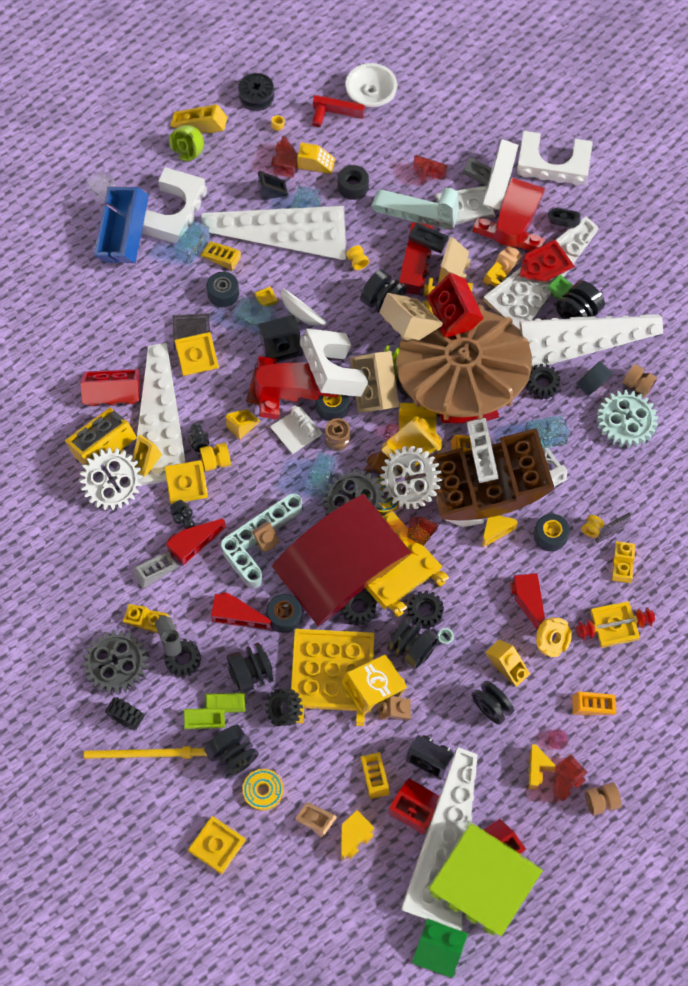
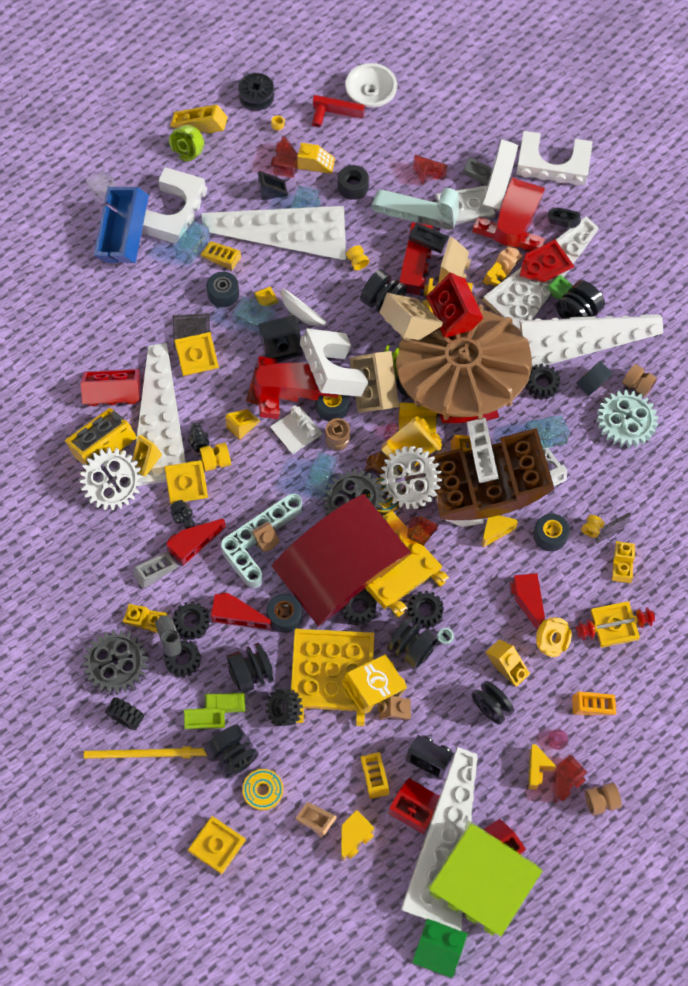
(187, 609): none -> black tyre

